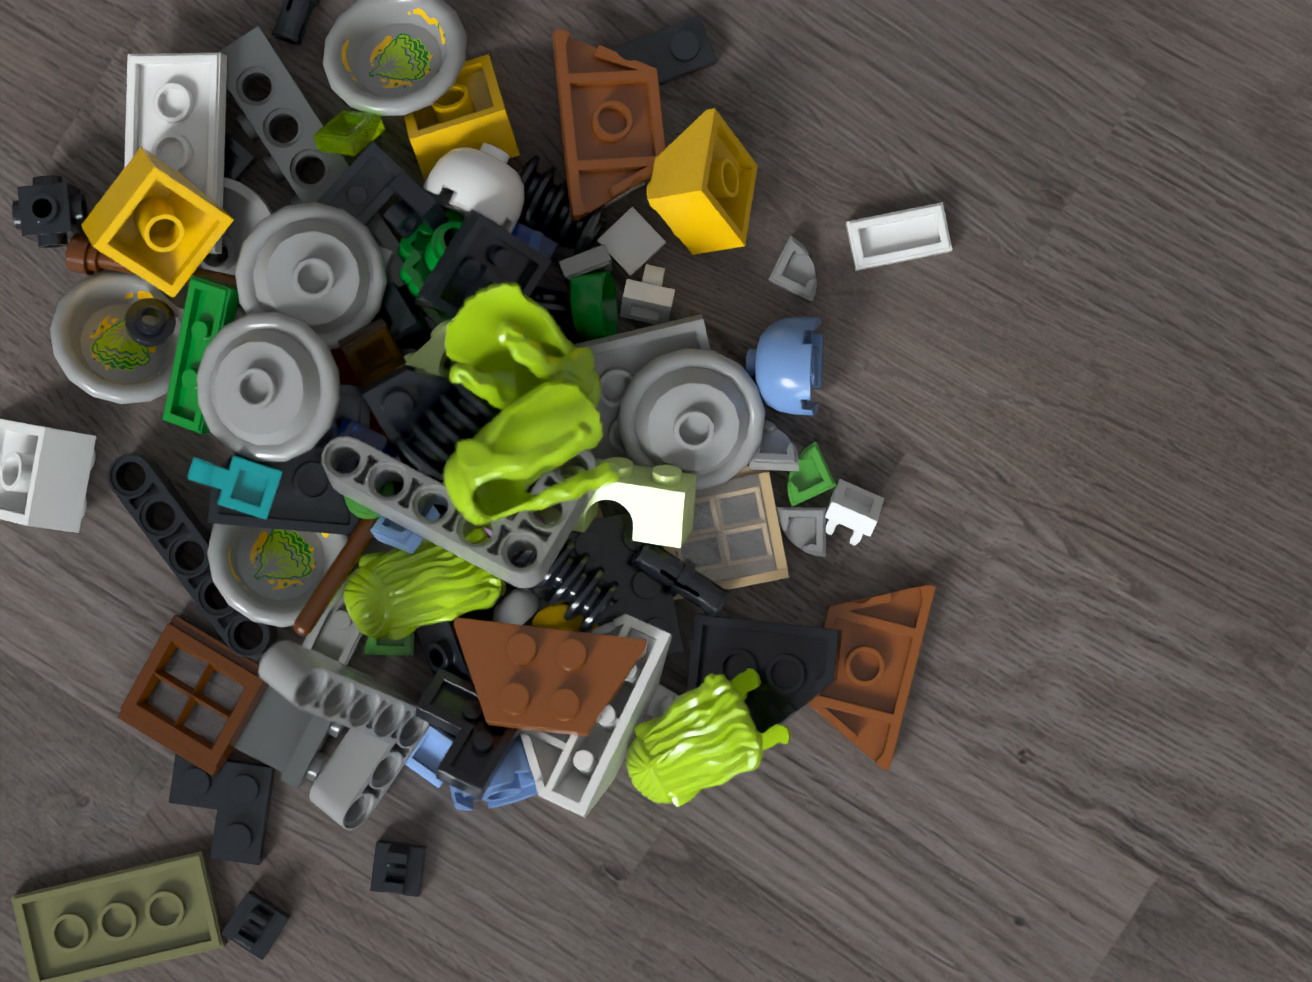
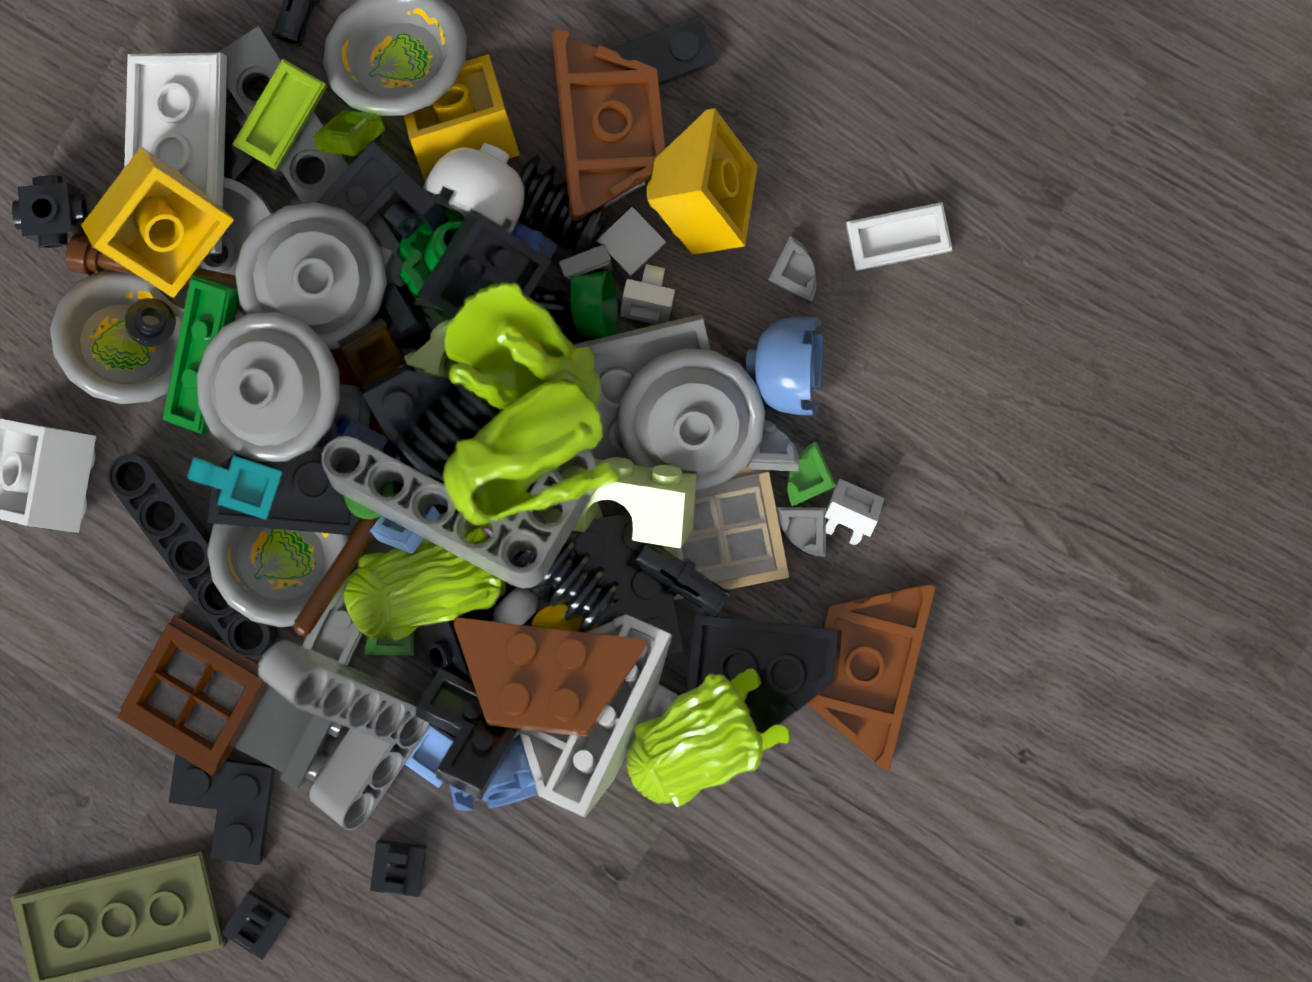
(280, 115): none -> lime tile

